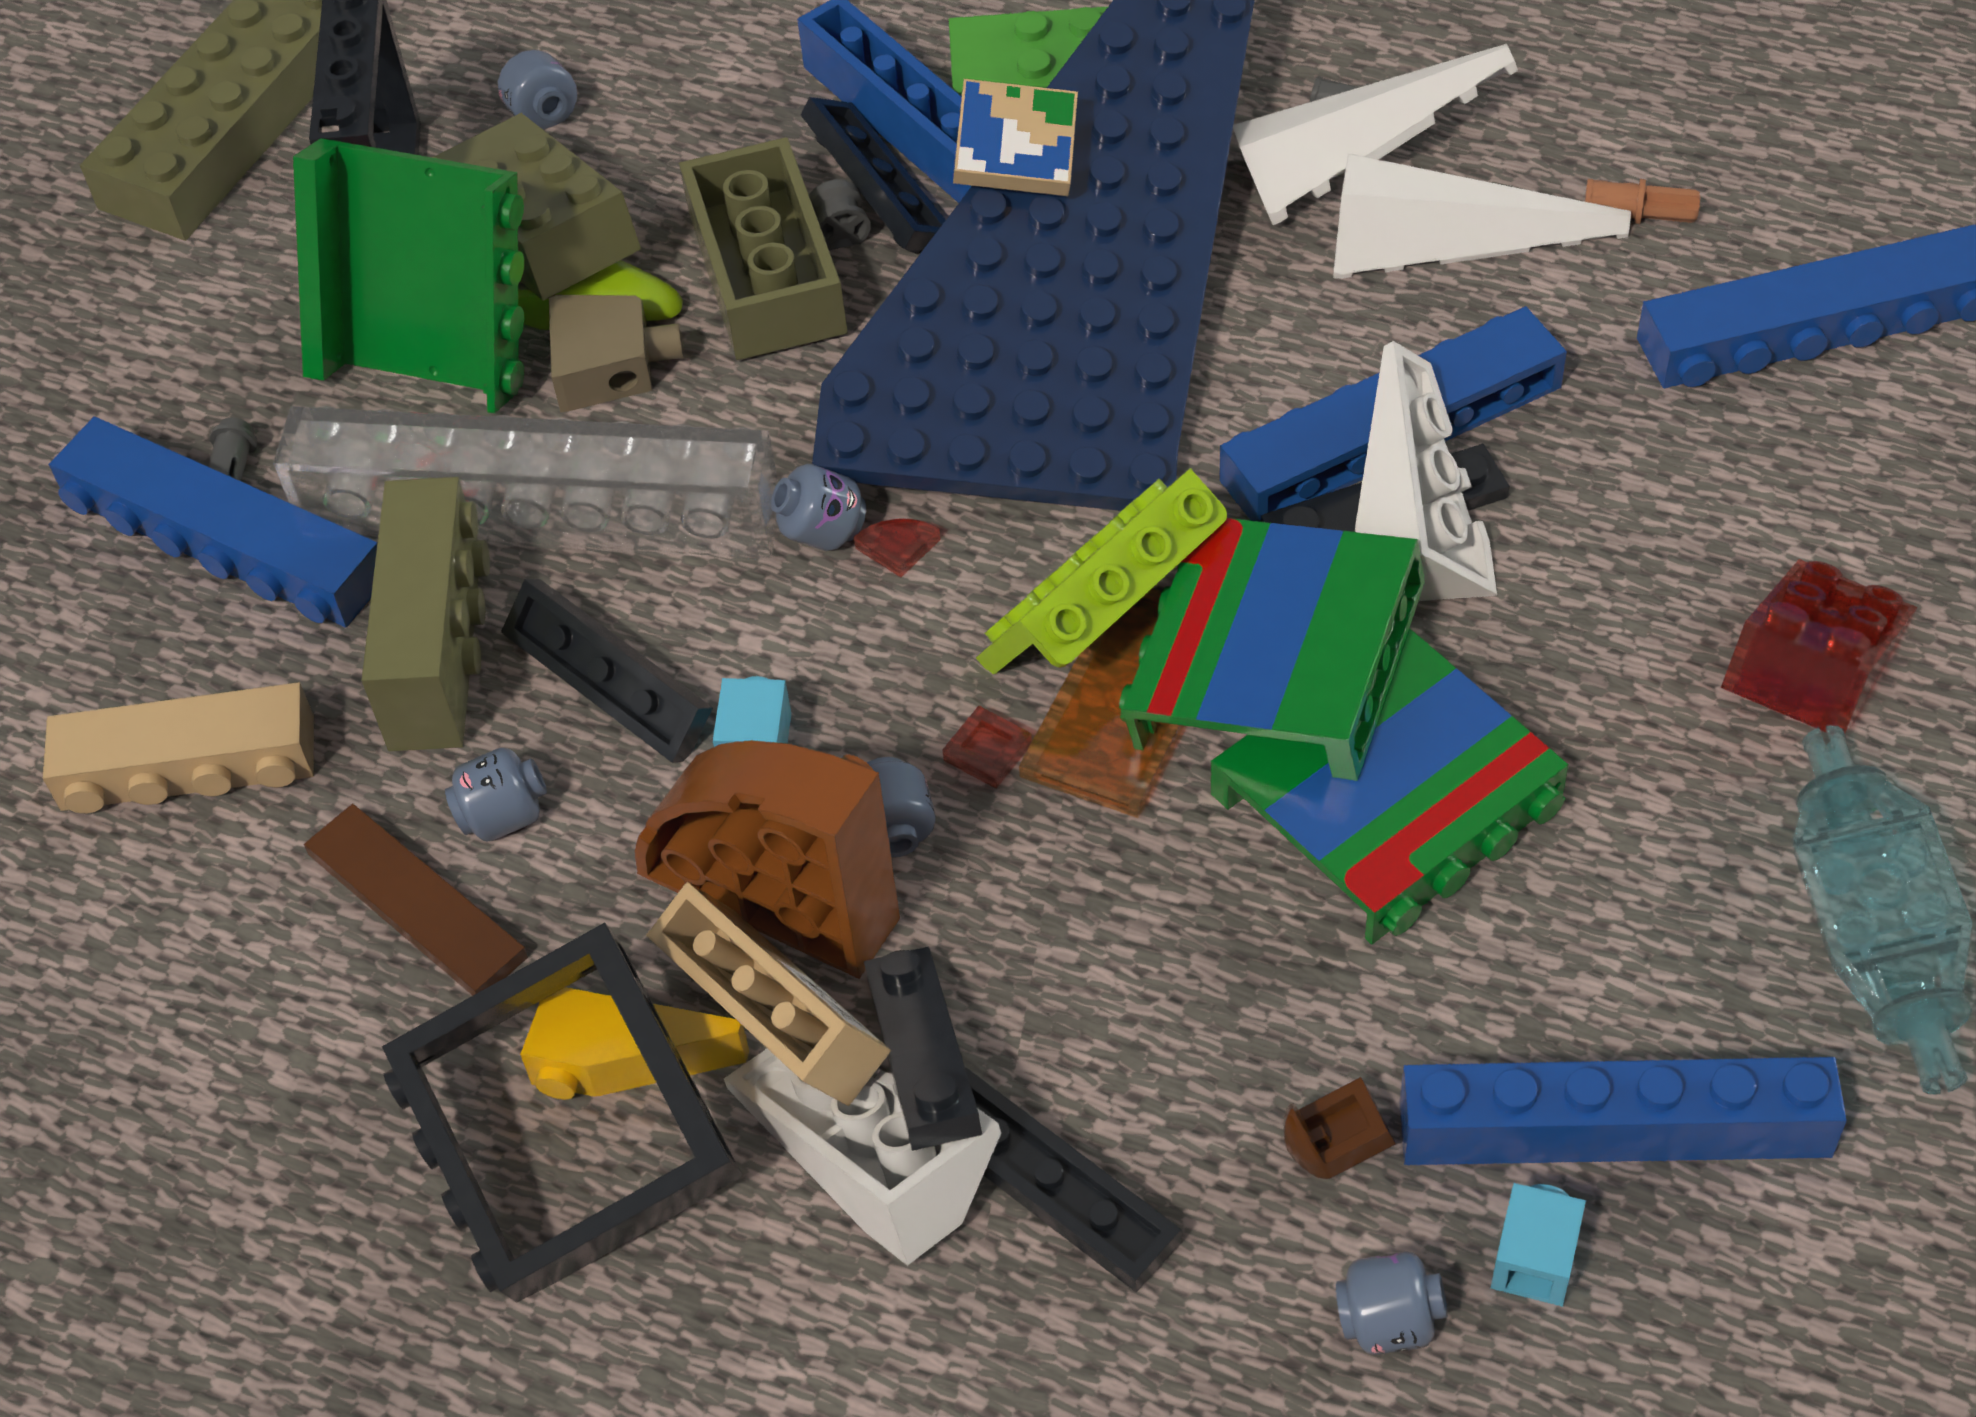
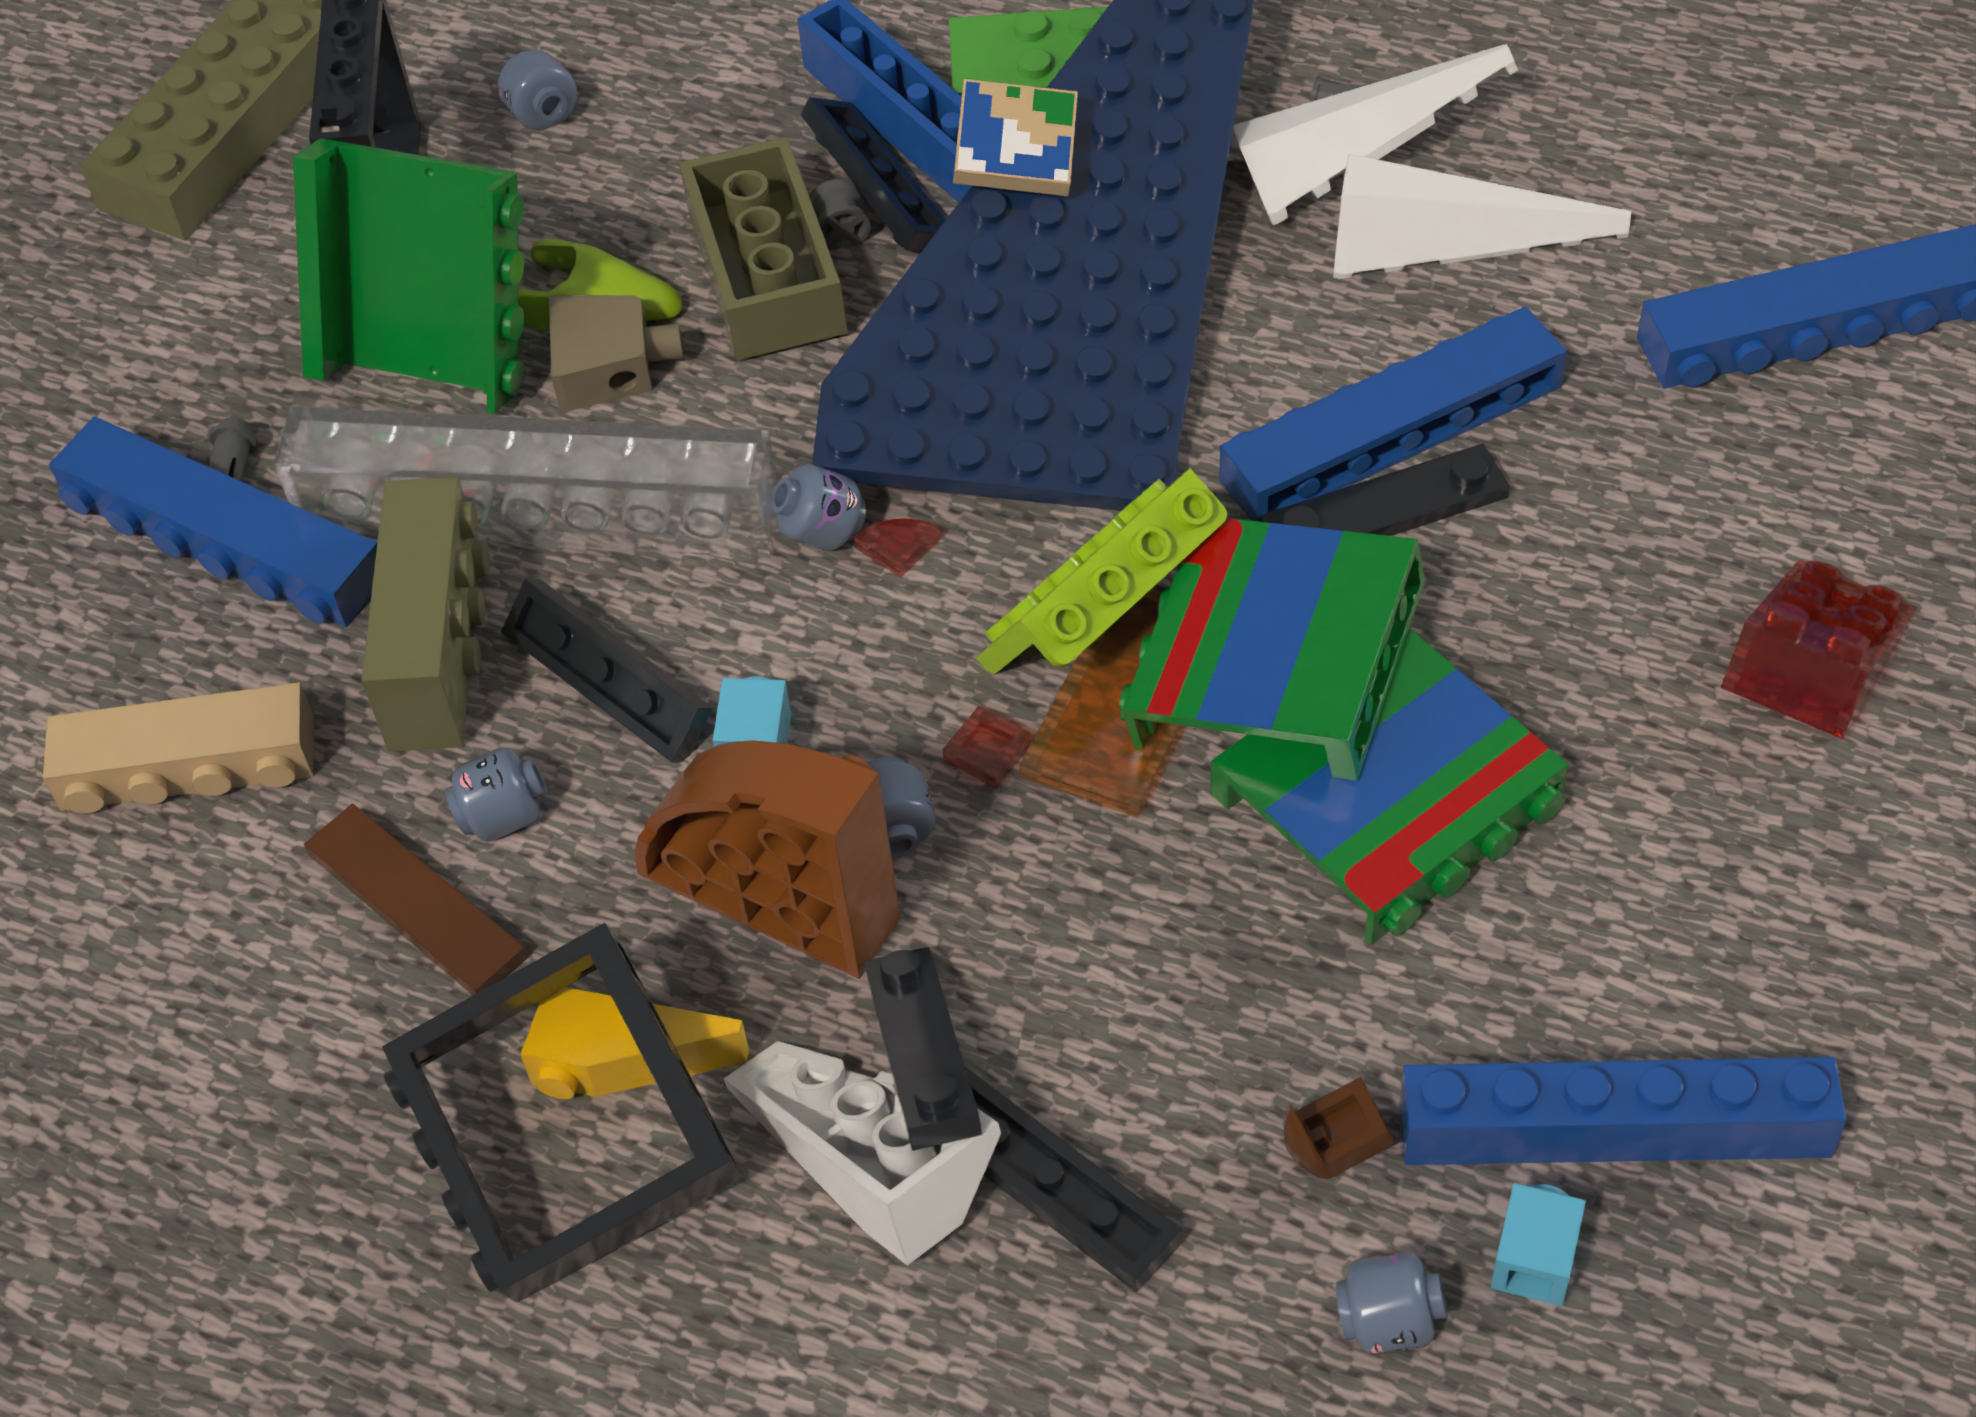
(571, 213): olive brick -> none
(768, 994): tan brick -> none
(1415, 484): white wedge -> none
(1646, 200): nougat axle -> none
(1886, 905): clear light blue plate -> none

